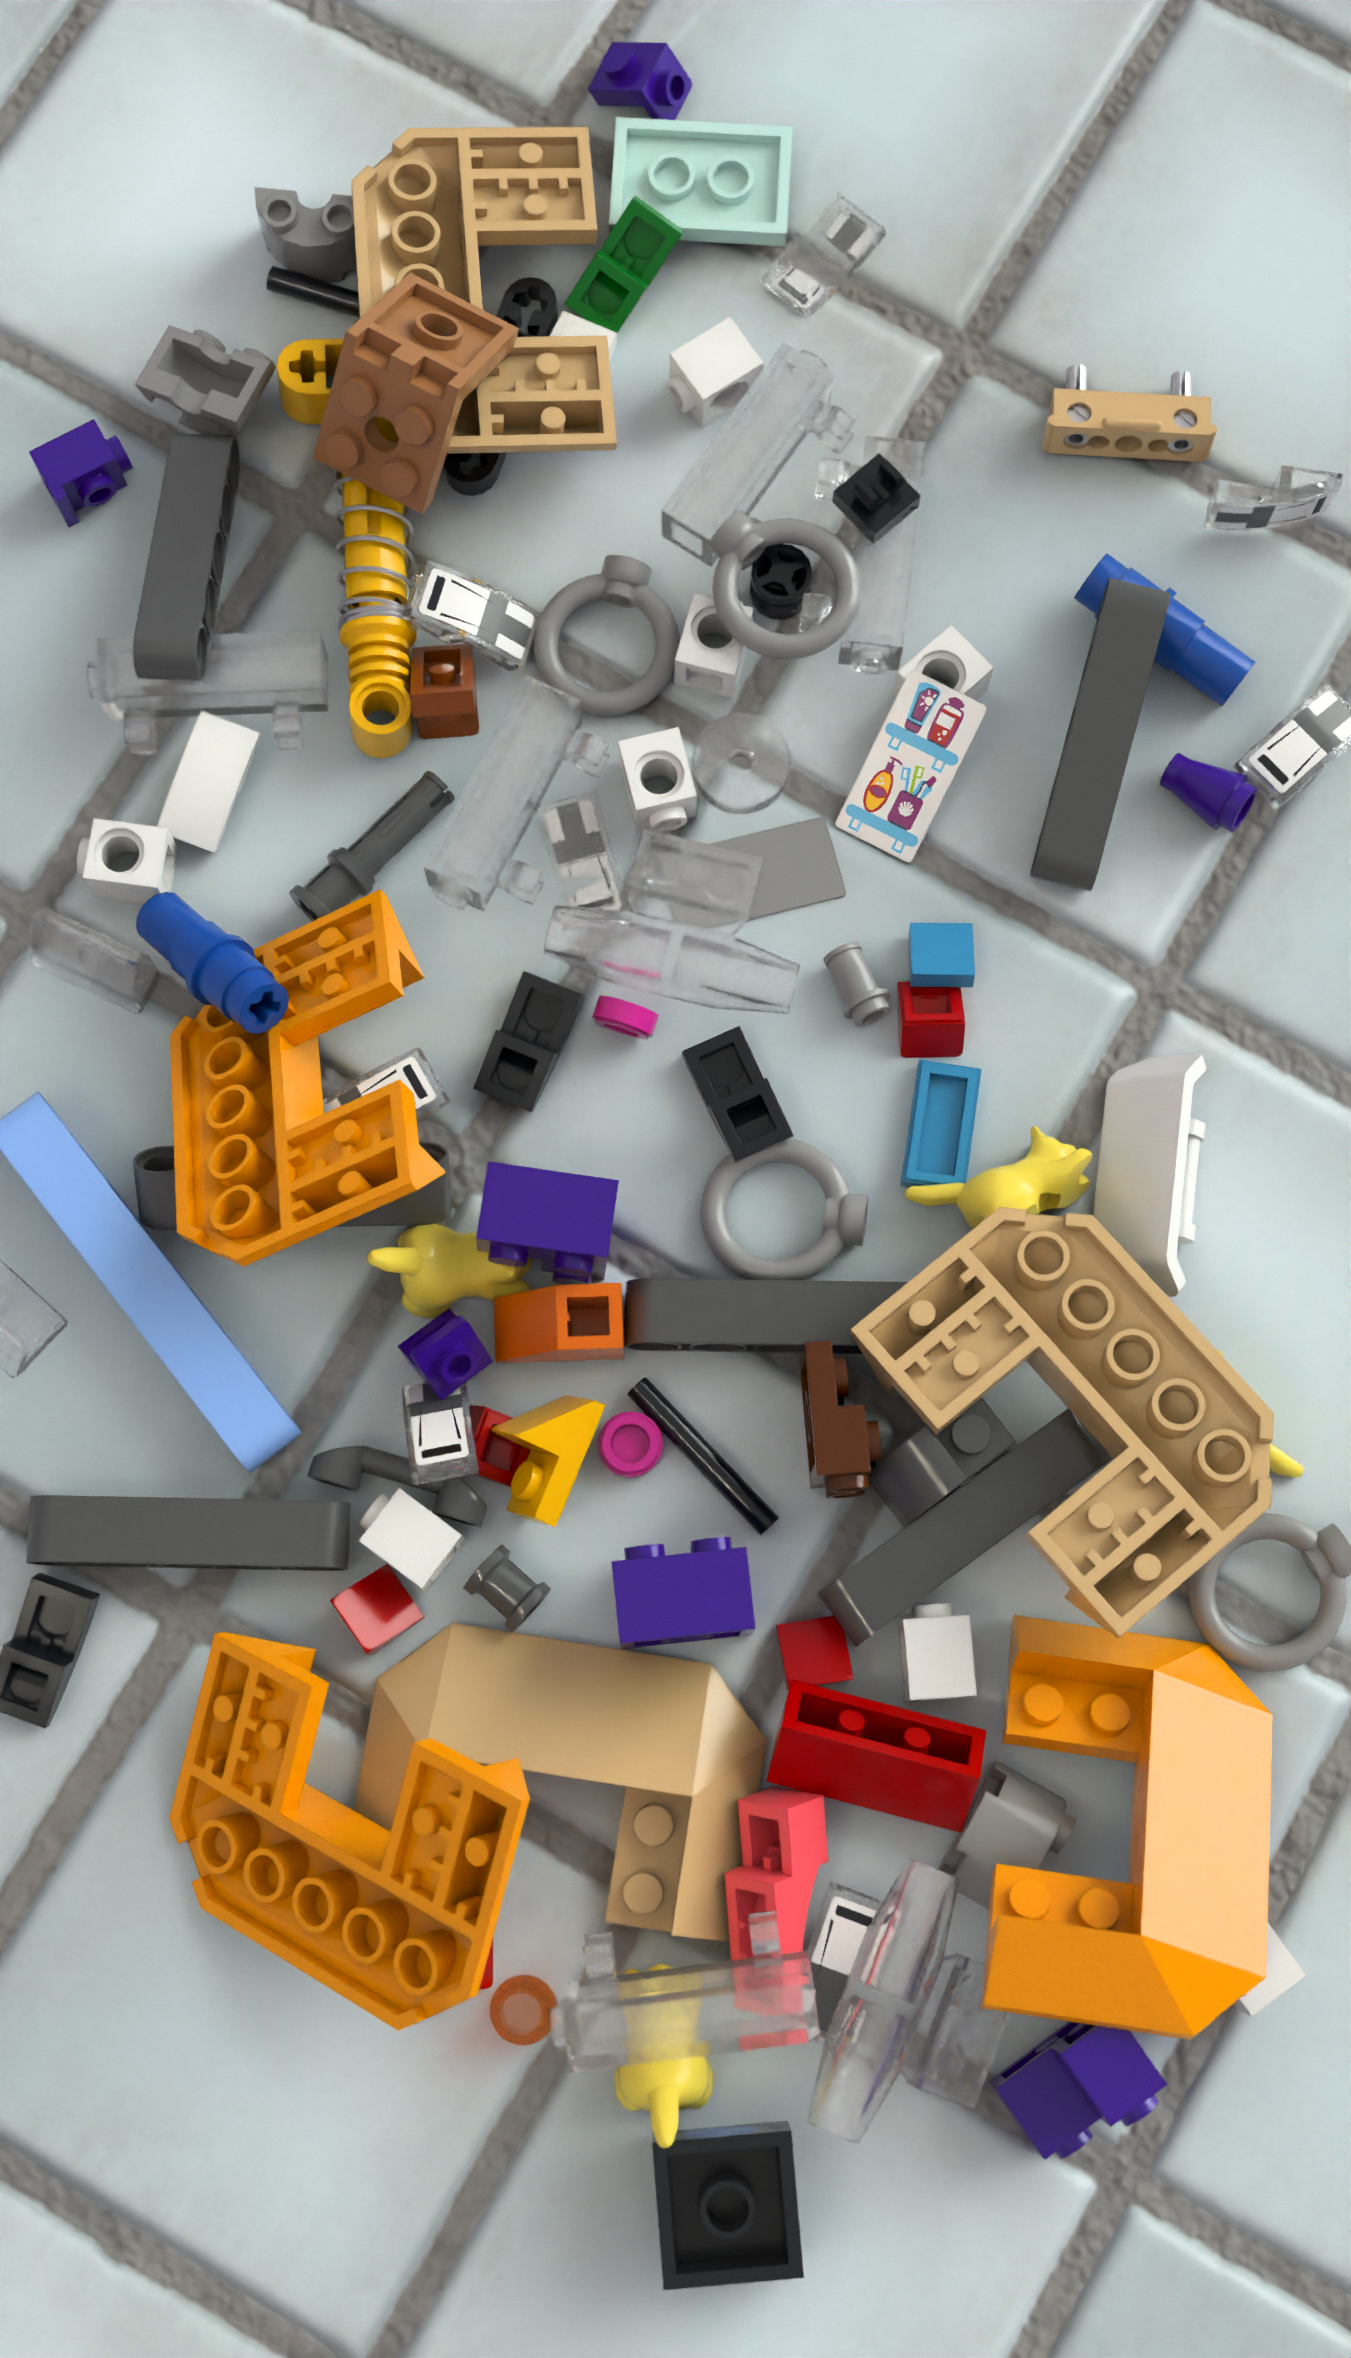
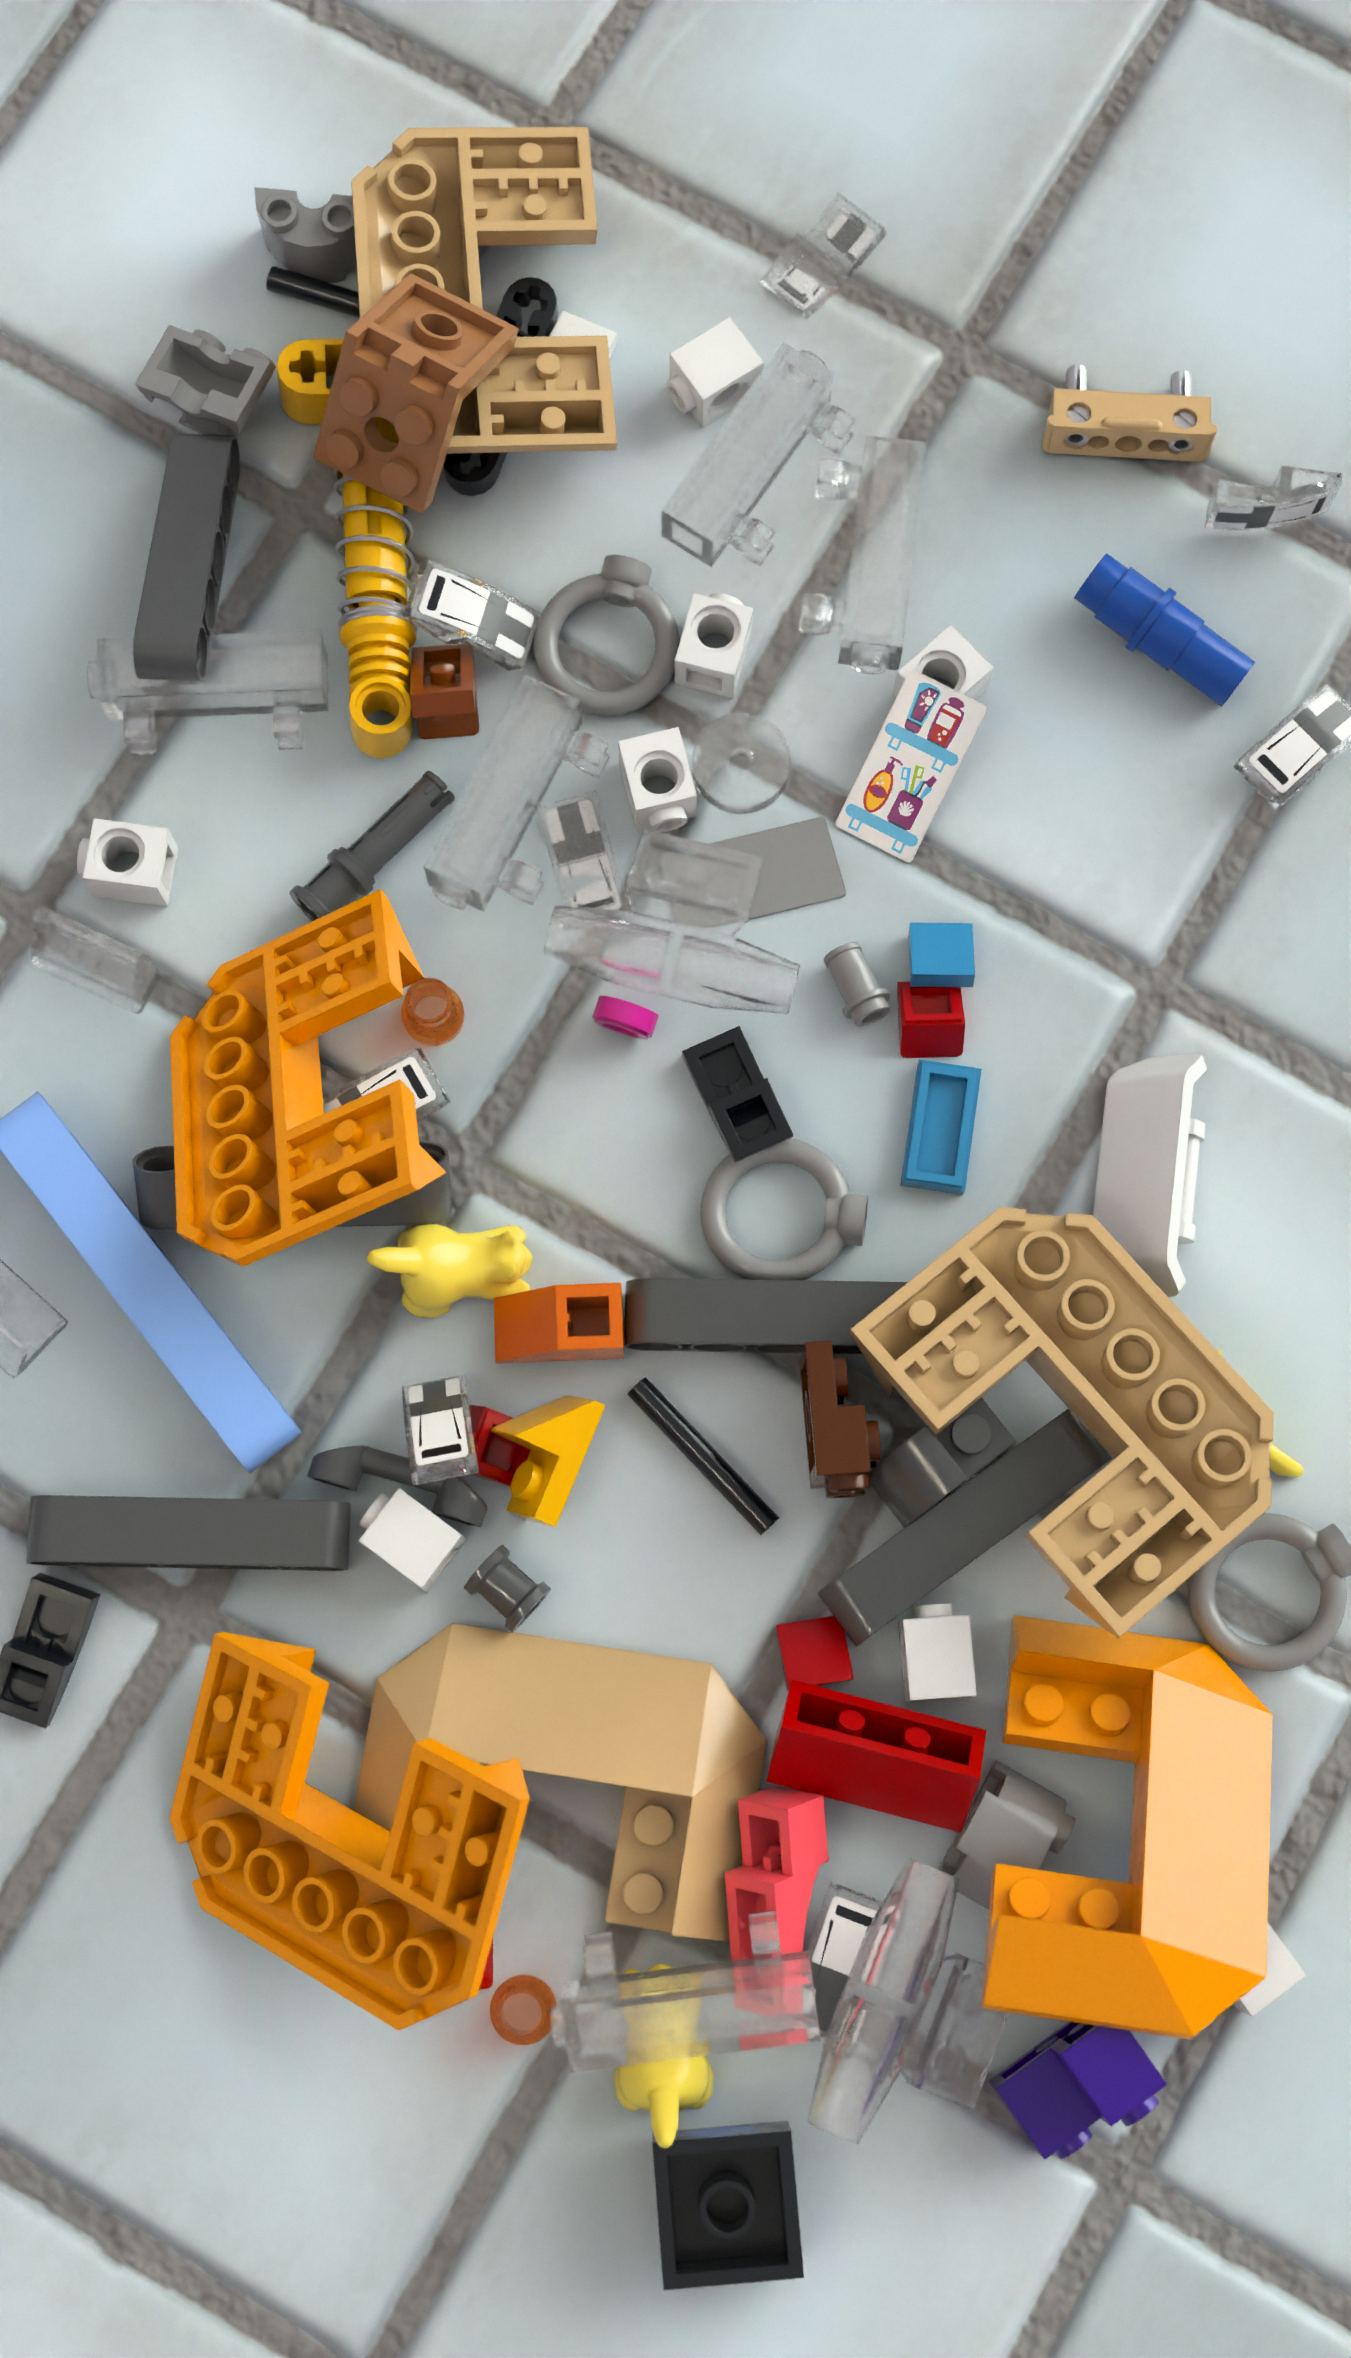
(81, 469): dark purple brick -> none
(208, 781): white slope -> none
(214, 964): blue piece -> none
(377, 1609): slope -> none
(435, 1030): none -> clear orange piece
(446, 1353): dark purple bracket -> none
(529, 1041): black slope -> none
(547, 1218): dark purple brick -> none
(624, 266): green slope -> none
(630, 1444): dark pink tile -> none
(641, 77): dark purple bracket -> none
(683, 1594): dark purple brick -> none
(706, 177): light aqua plate -> none
(741, 543): light grey piece -> none
(780, 566): black wheel -> none
(876, 498): black tile -> none
(1040, 1182): light yellow animal -> none
(1100, 734): dark grey beam -> none
(1210, 791): dark purple cone -> none

